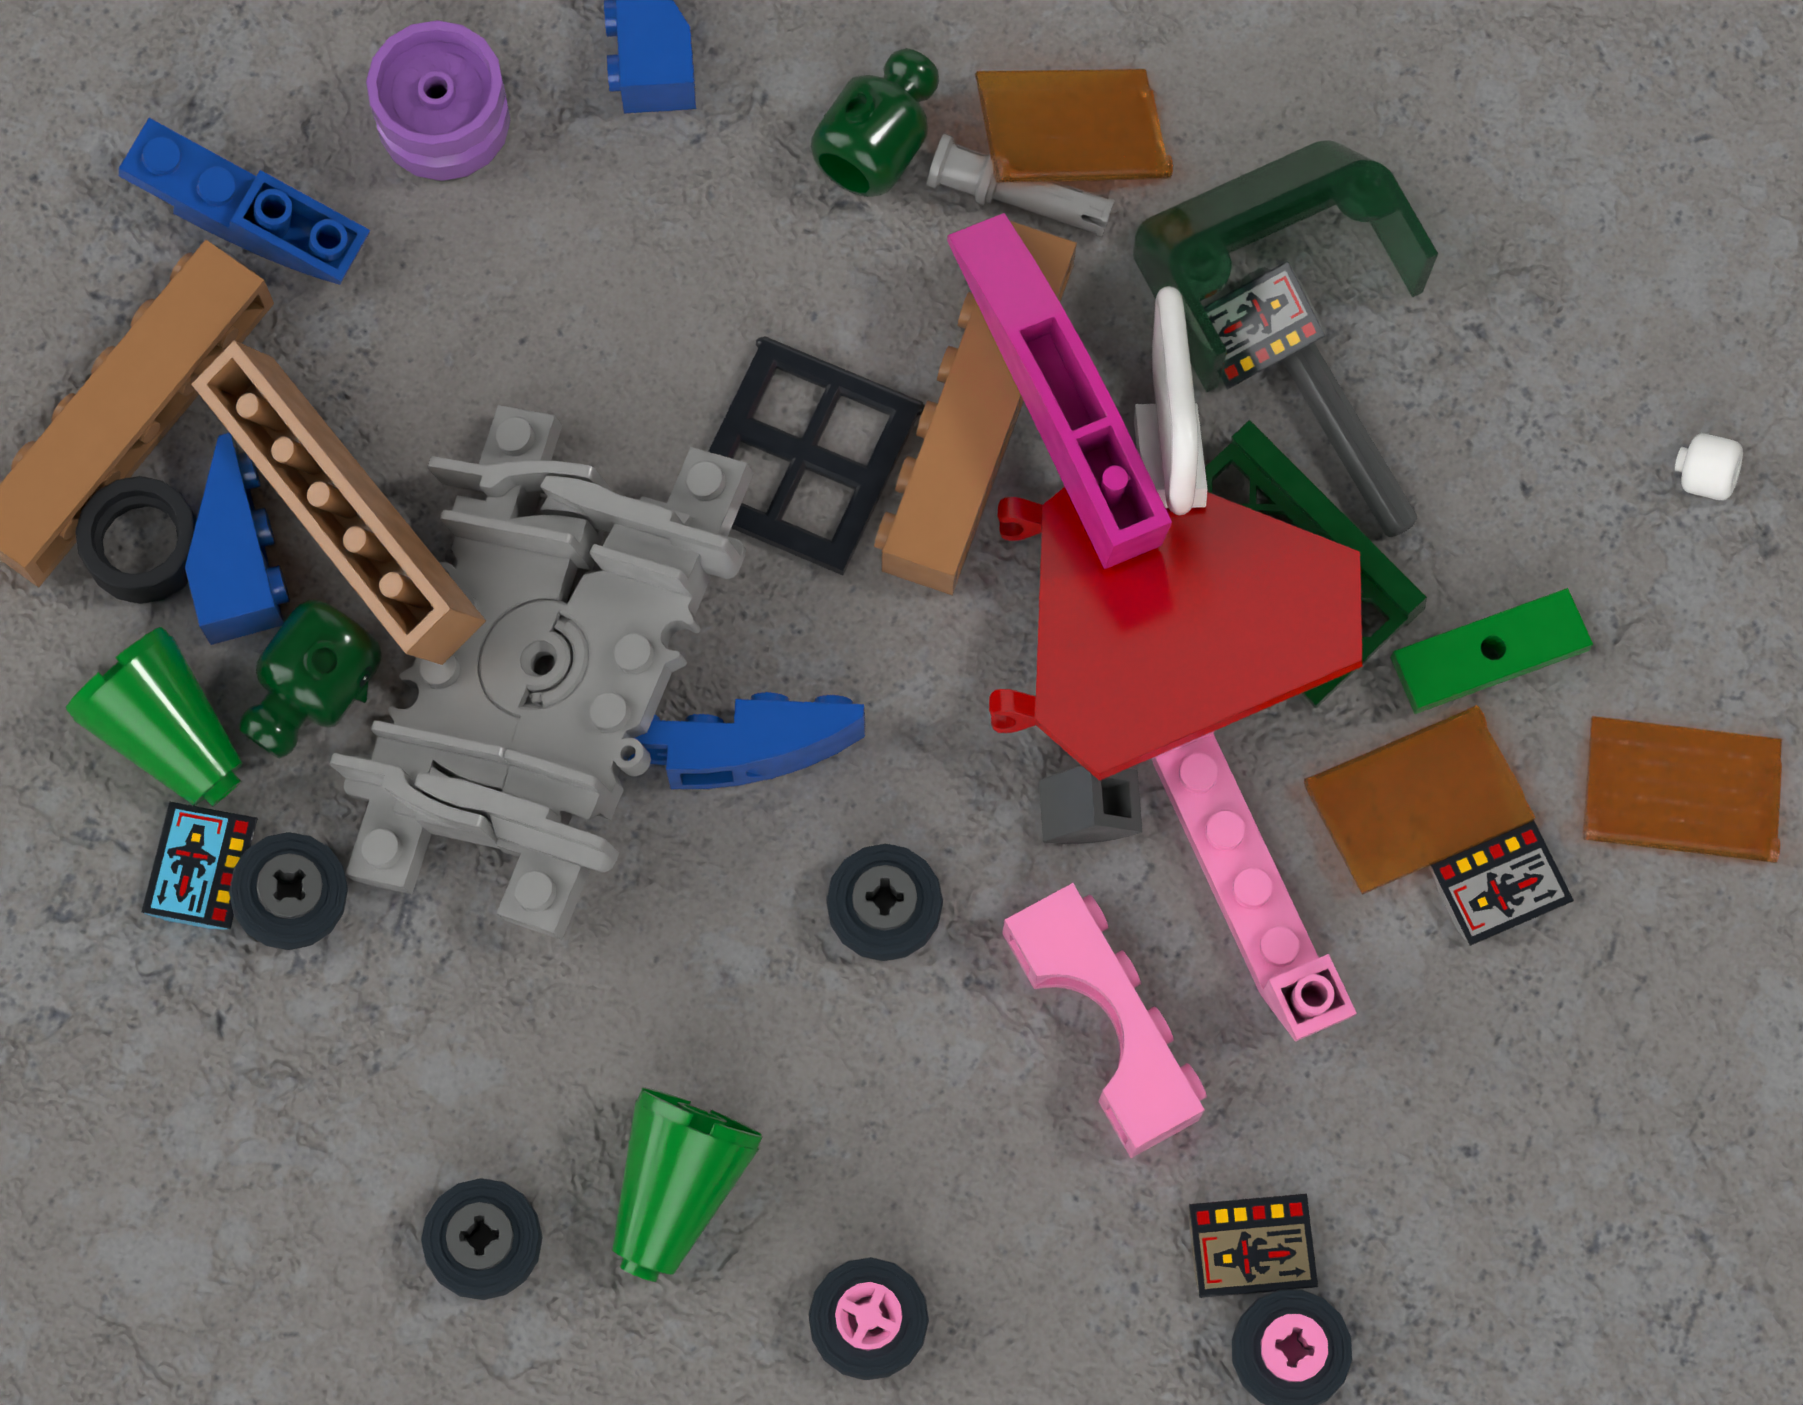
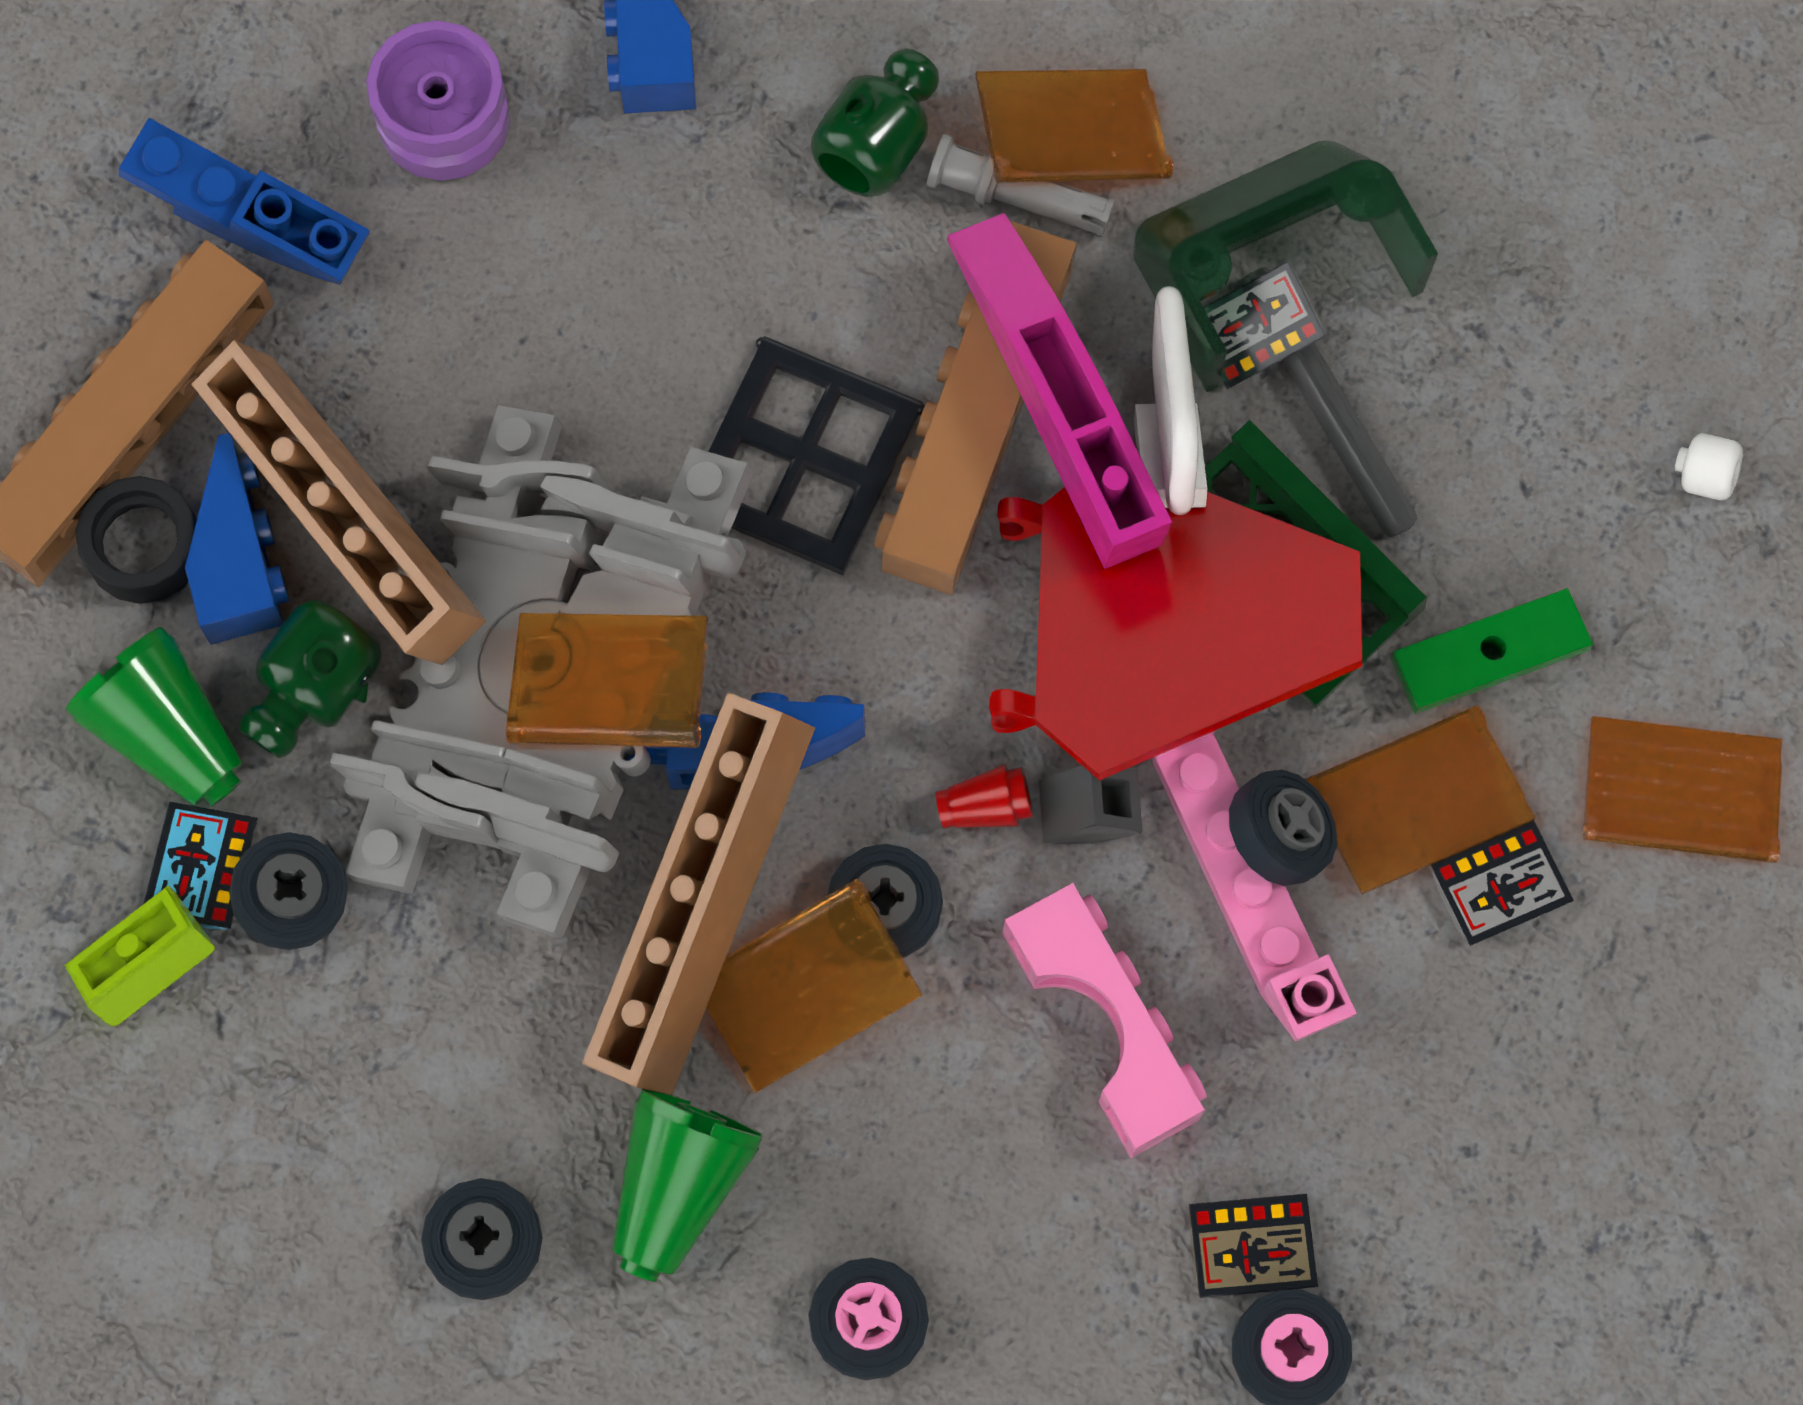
(139, 957): none -> lime slope
(607, 680): none -> clear orange piece
(698, 895): none -> medium nougat brick
(809, 985): none -> clear orange piece
(986, 800): none -> red cone
(1283, 827): none -> black wheel

